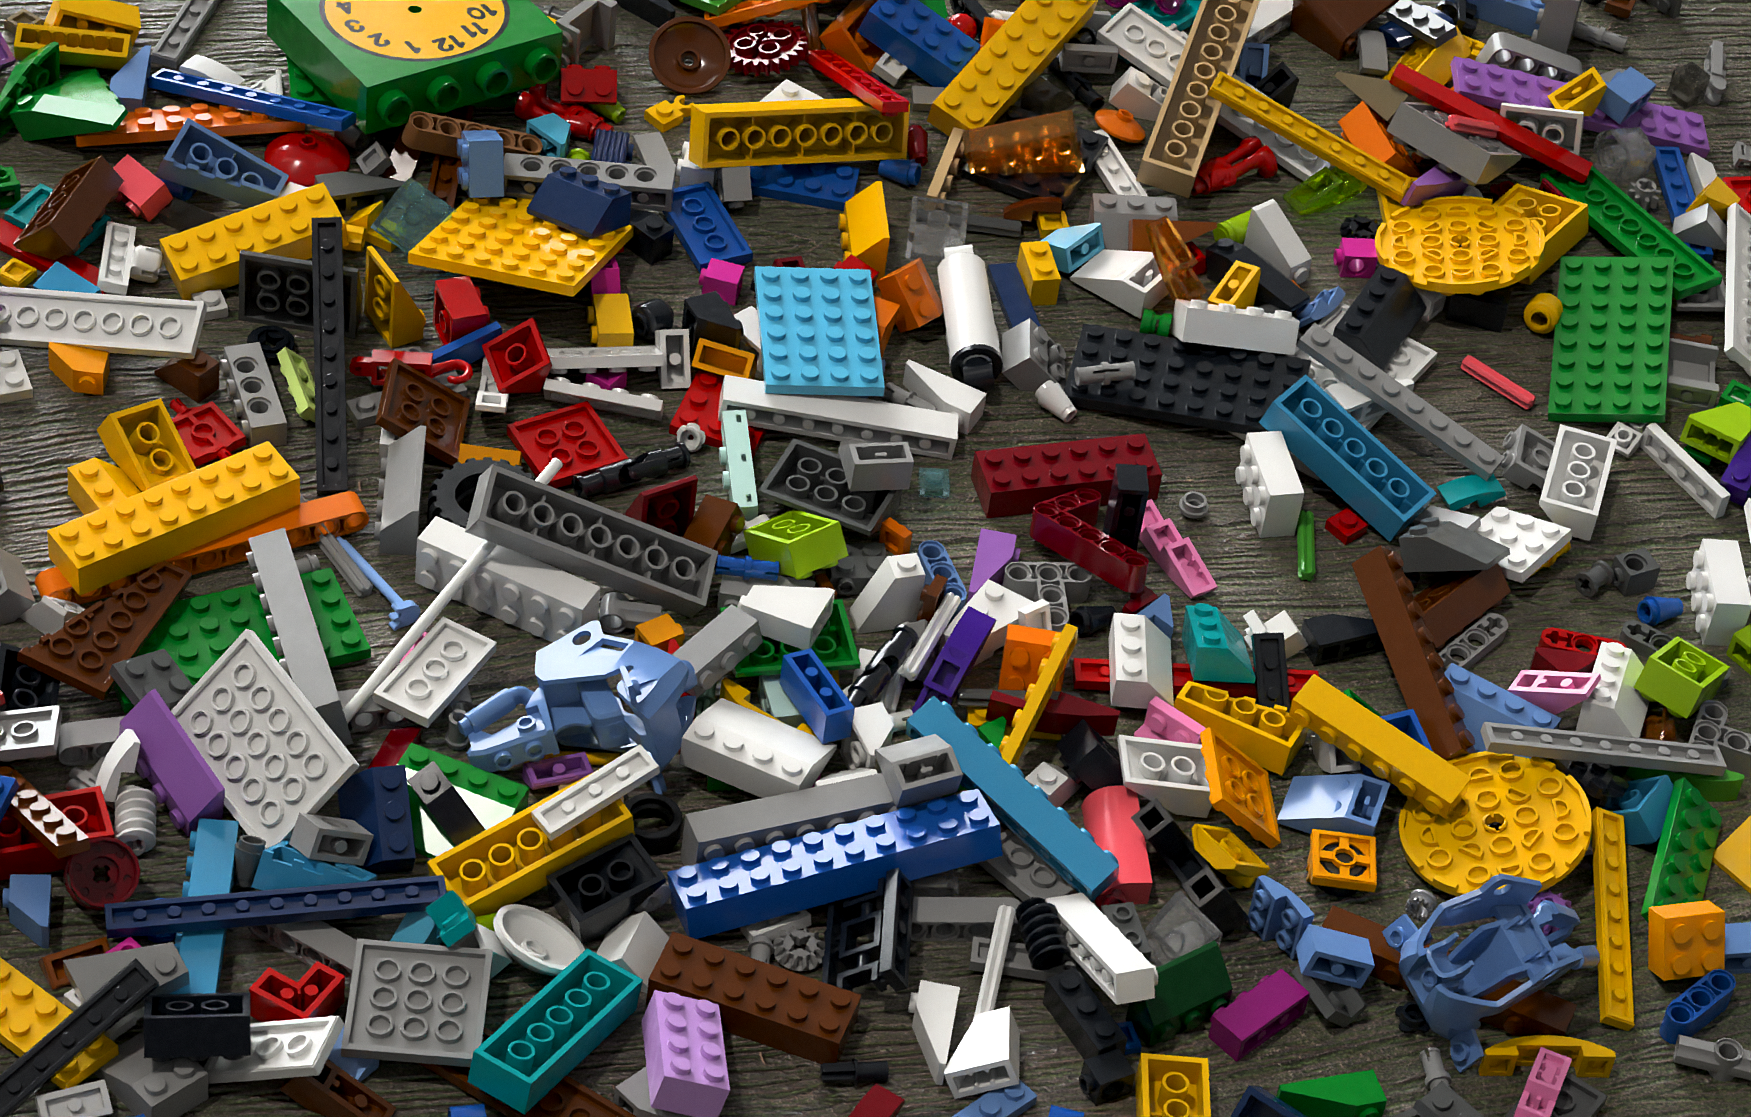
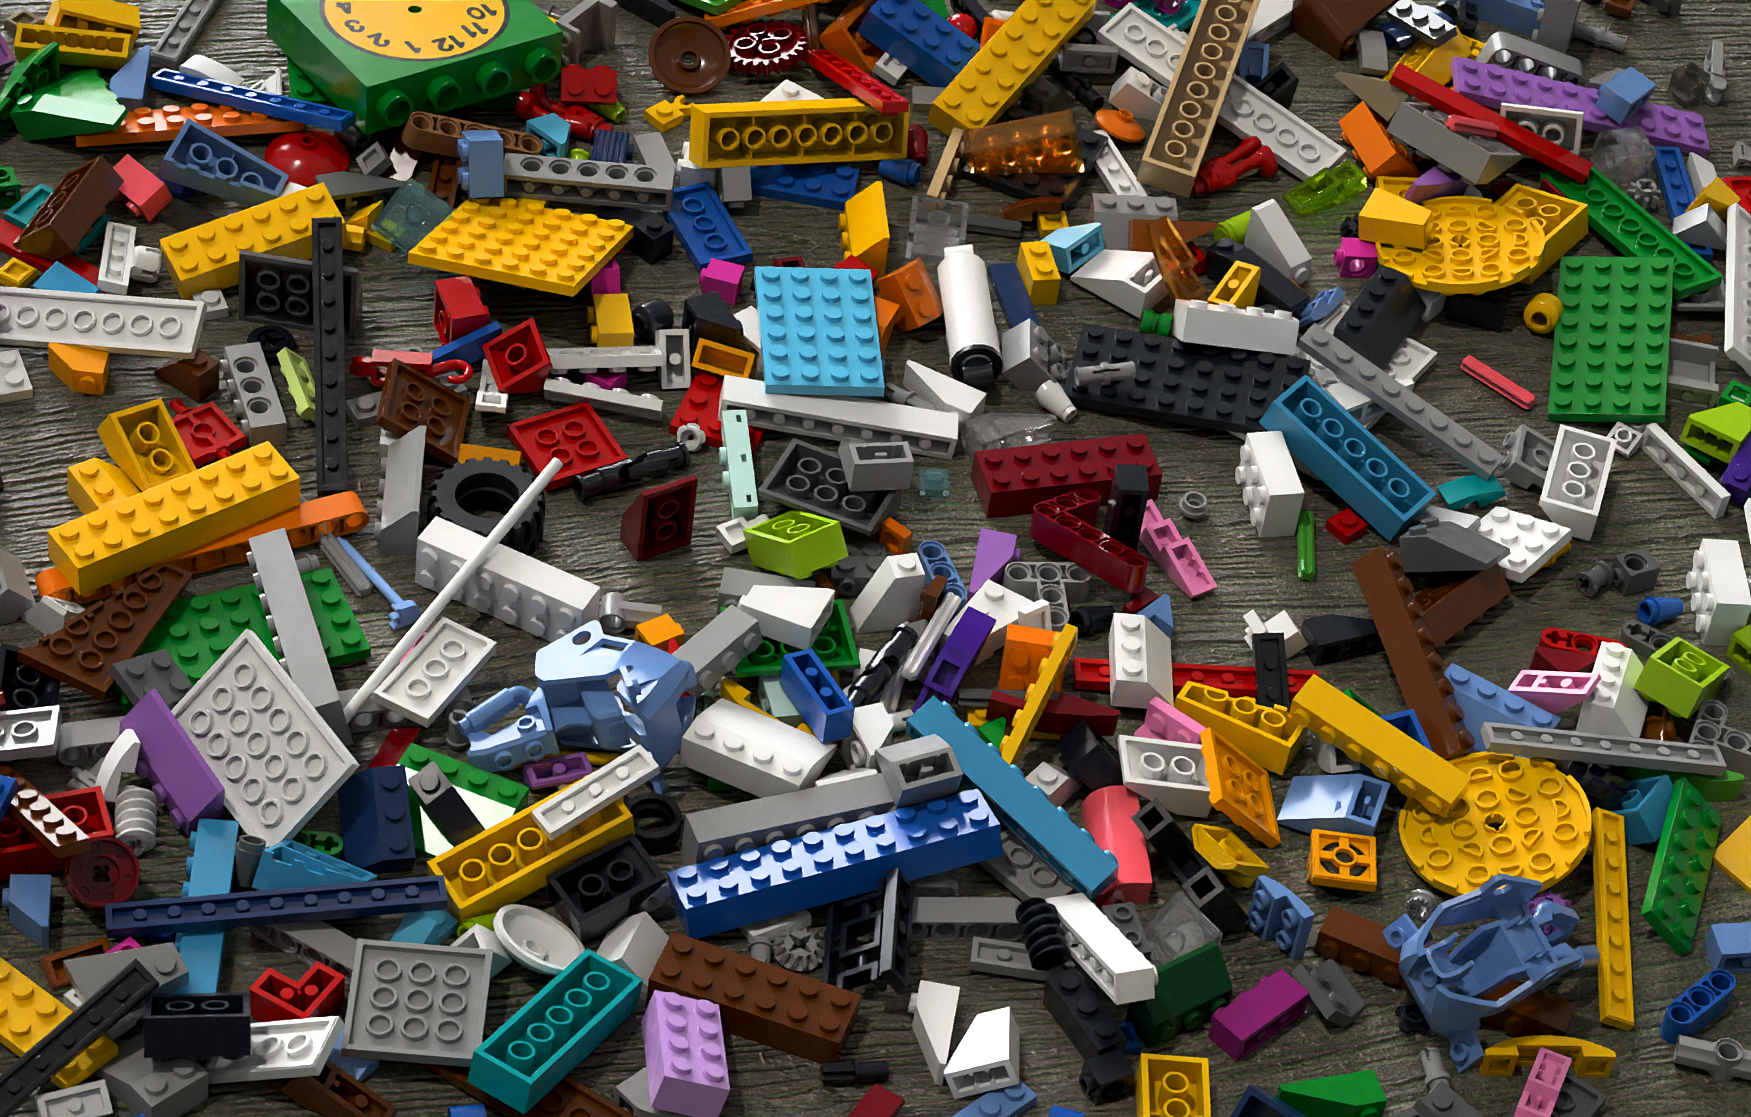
(331, 839): light grey brick -> none
(389, 304): yellow slope -> none
(452, 917): teal slope -> none
(581, 203): dark blue slope -> none
(591, 541): light grey brick -> none
(716, 524): reddish brown brick -> none
(747, 567): blue pin -> none
(995, 959): white axle -> none
(1006, 431): none -> clear slope
(1214, 646): teal slope -> none
(1309, 136): yellow tile -> none
(1334, 956): medium blue brick -> none
(1395, 221): none -> yellow slope
(1477, 631): light grey beam -> none
(1581, 93): yellow slope -> none
(1686, 939): light orange brick -> none

